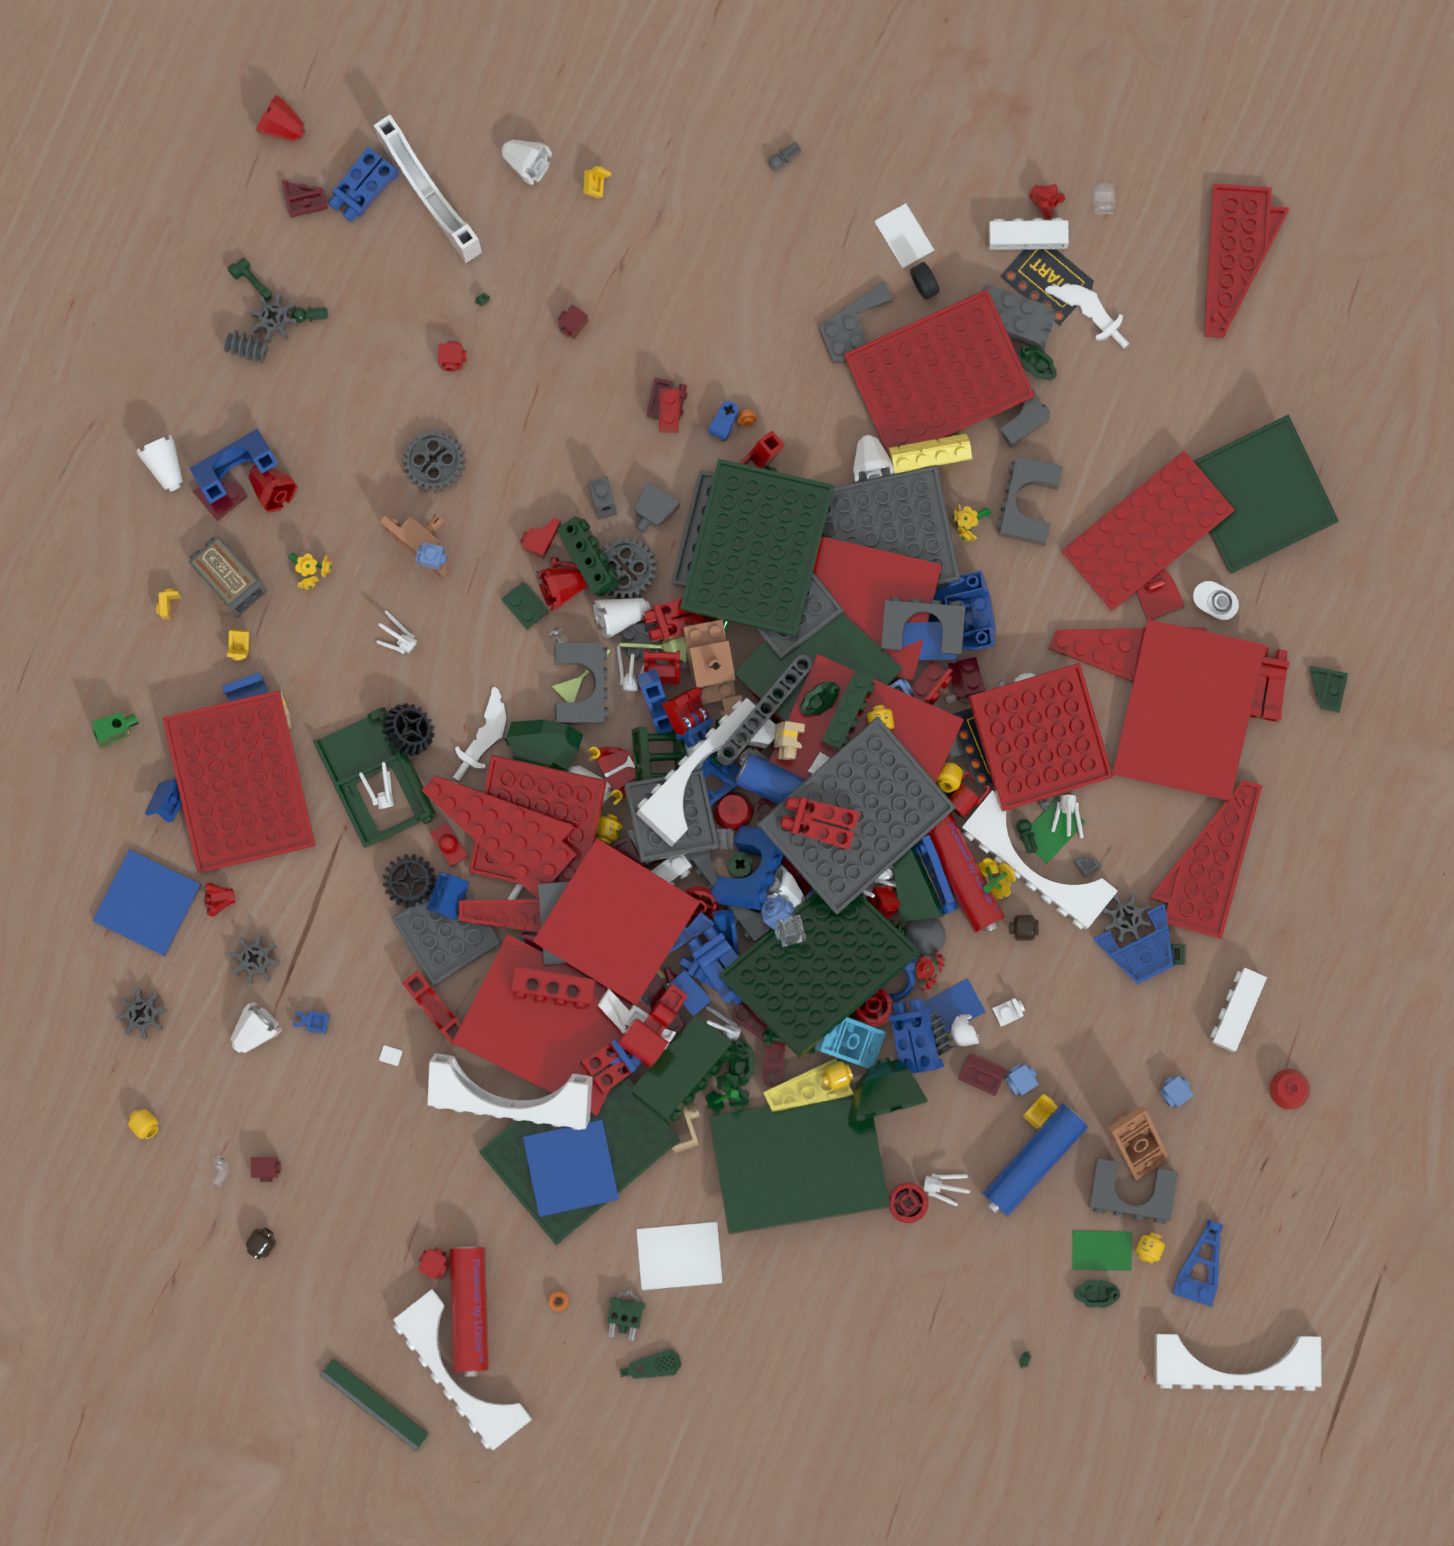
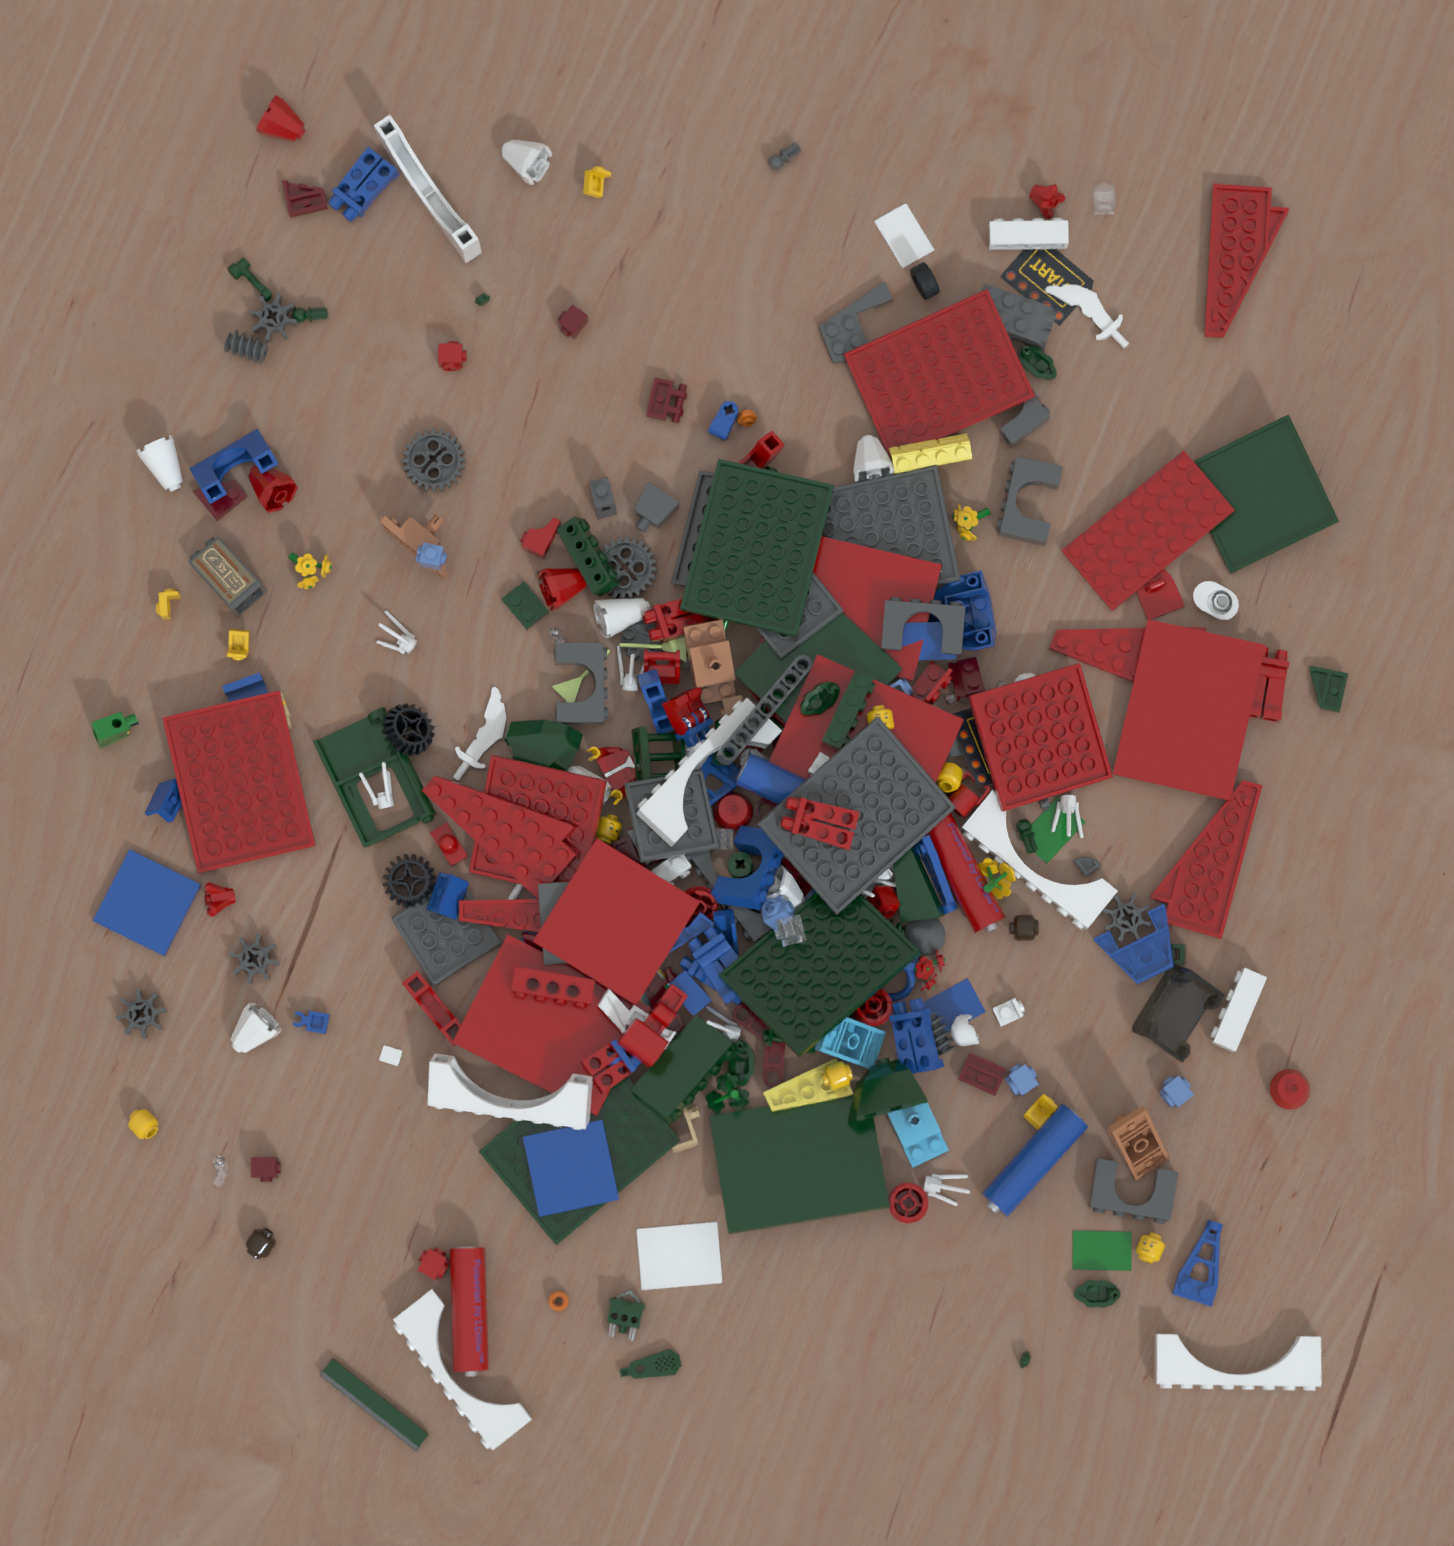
(555, 561): red piece -> none
(669, 410): red brick -> none
(786, 739): tan hips -> none
(918, 1133): none -> medium azure brick
(1176, 1010): none -> clear smoke windscreen

